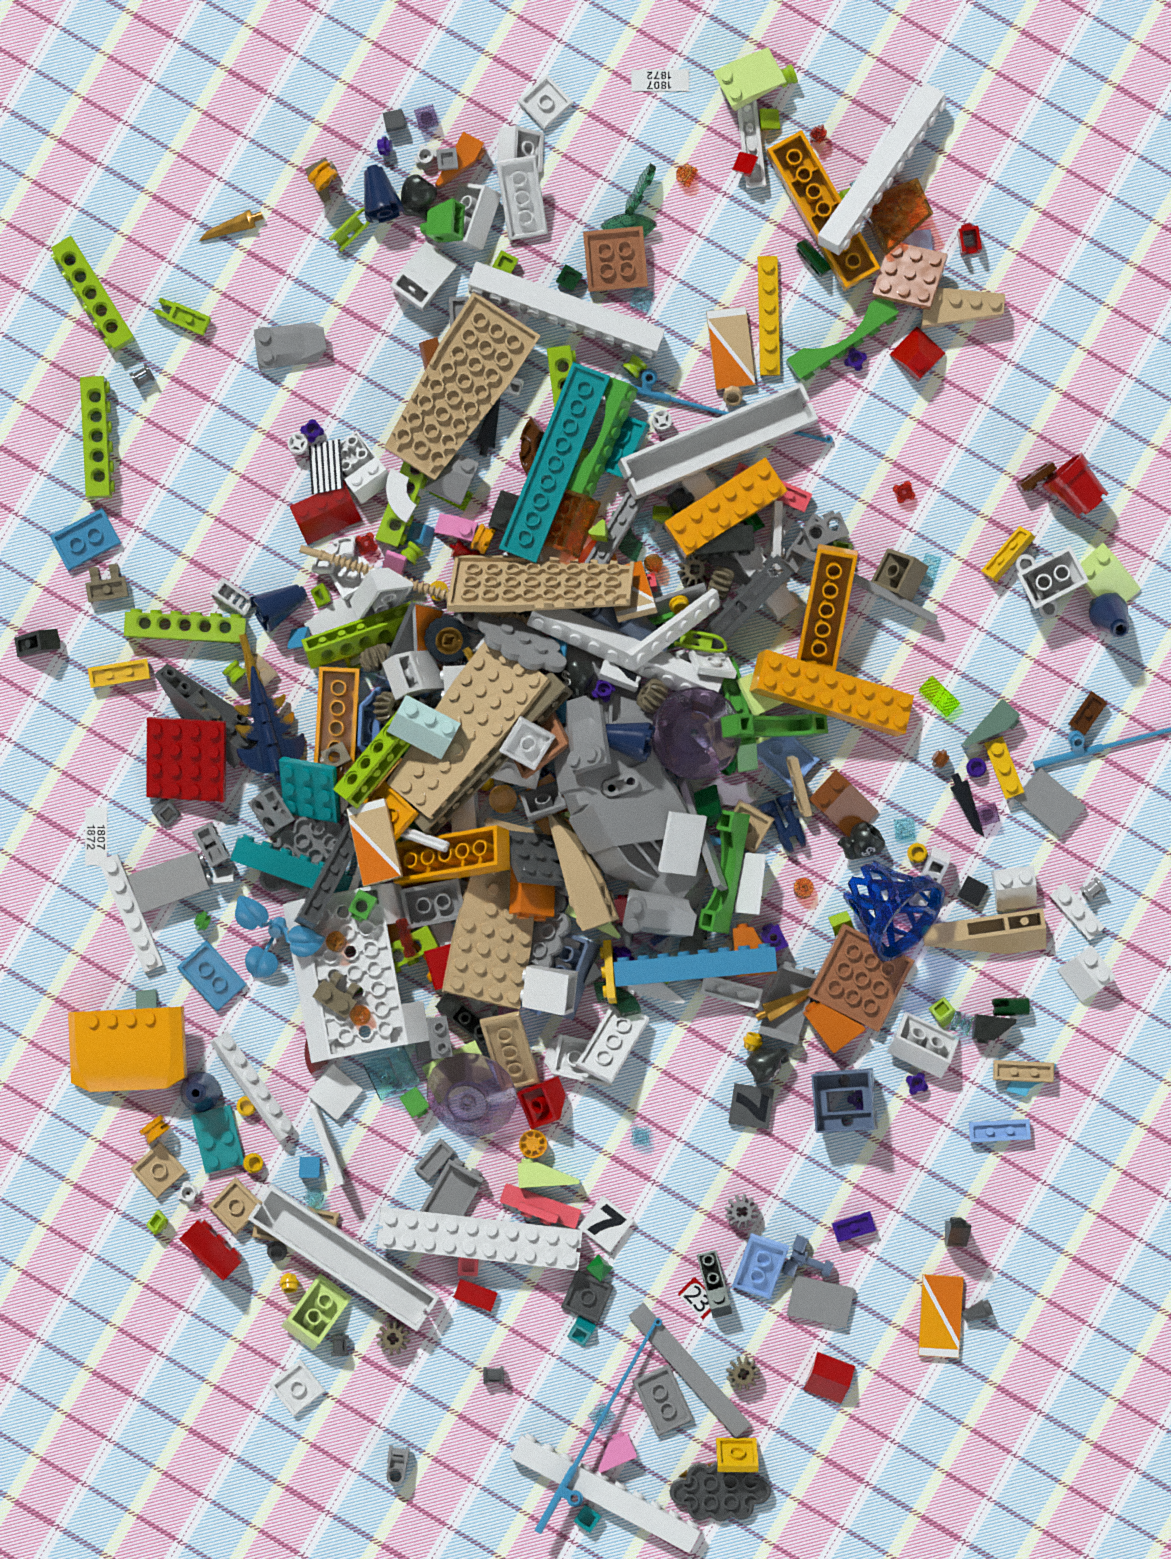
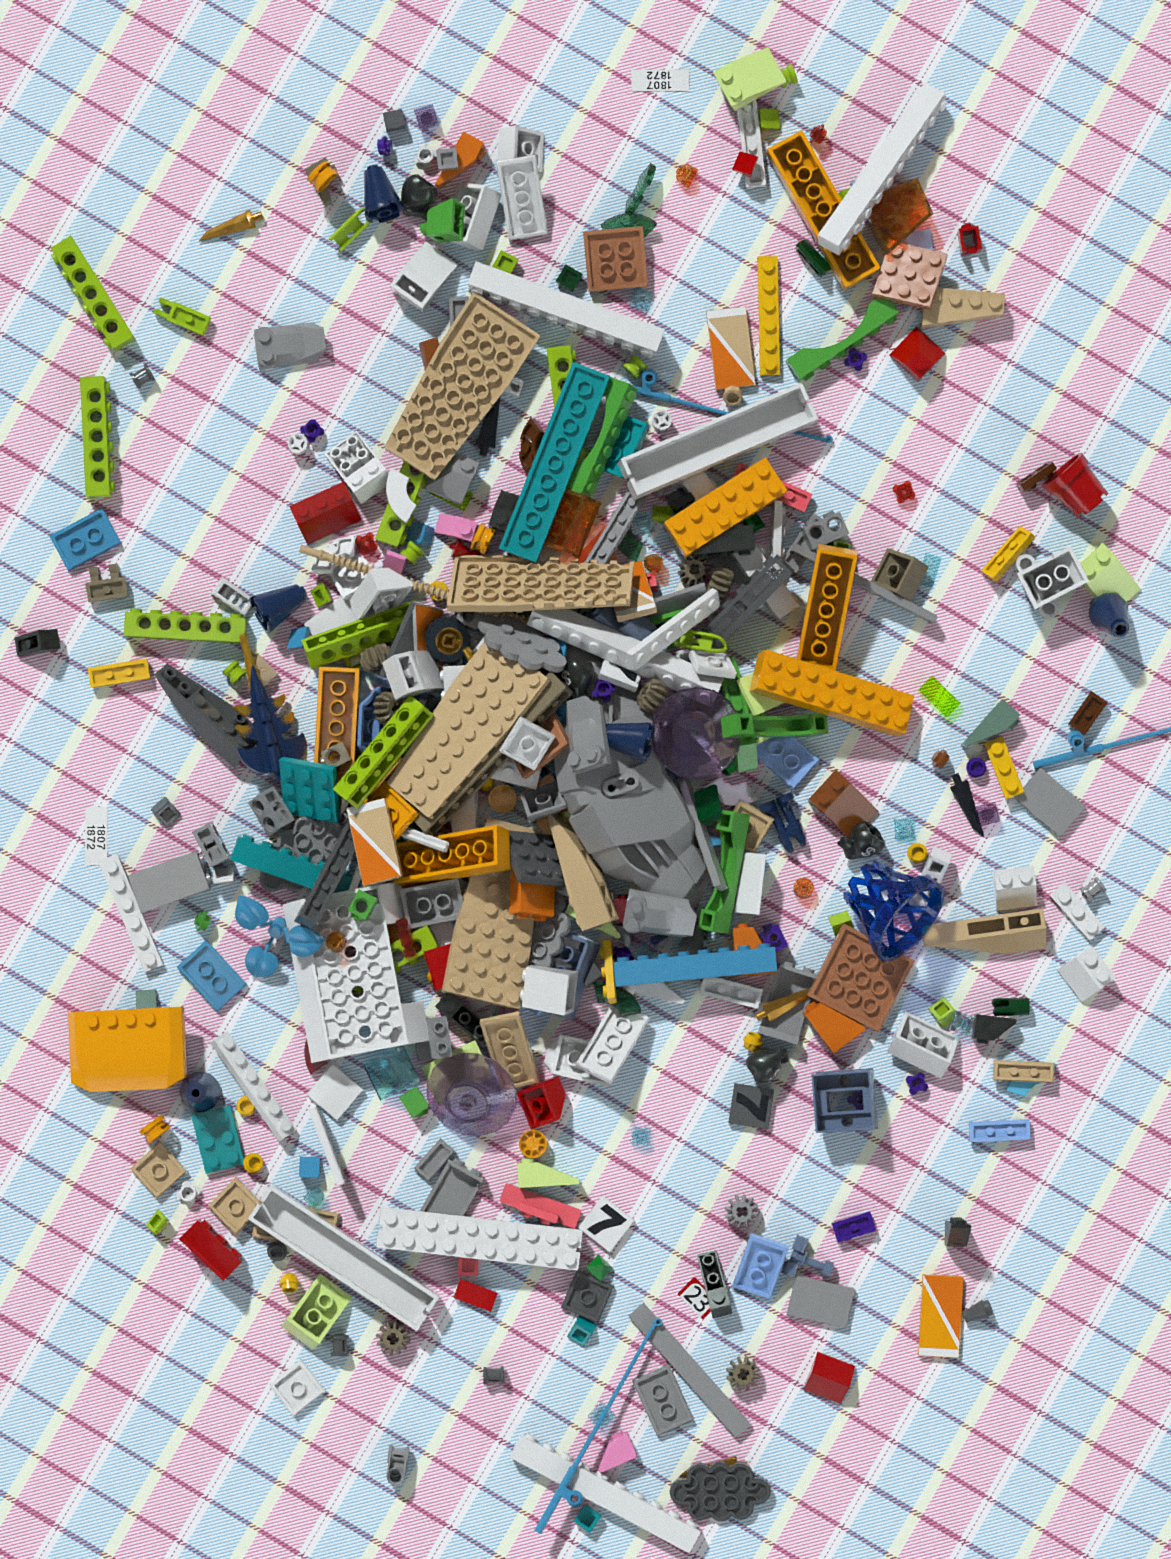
(186, 759): red plate -> none
(325, 466): sticker -> none
(334, 998): dark tan plate -> none
(360, 1015): clear orange tile -> none
(423, 727): light aqua slope -> none
(545, 101): white tile -> none
(599, 531): lime slope -> none
(678, 604): yellow plate -> none
(682, 843): white tile -> none
(737, 1455): yellow plate -> none
(798, 786): tan tile -> none
(972, 891): black piece -> none

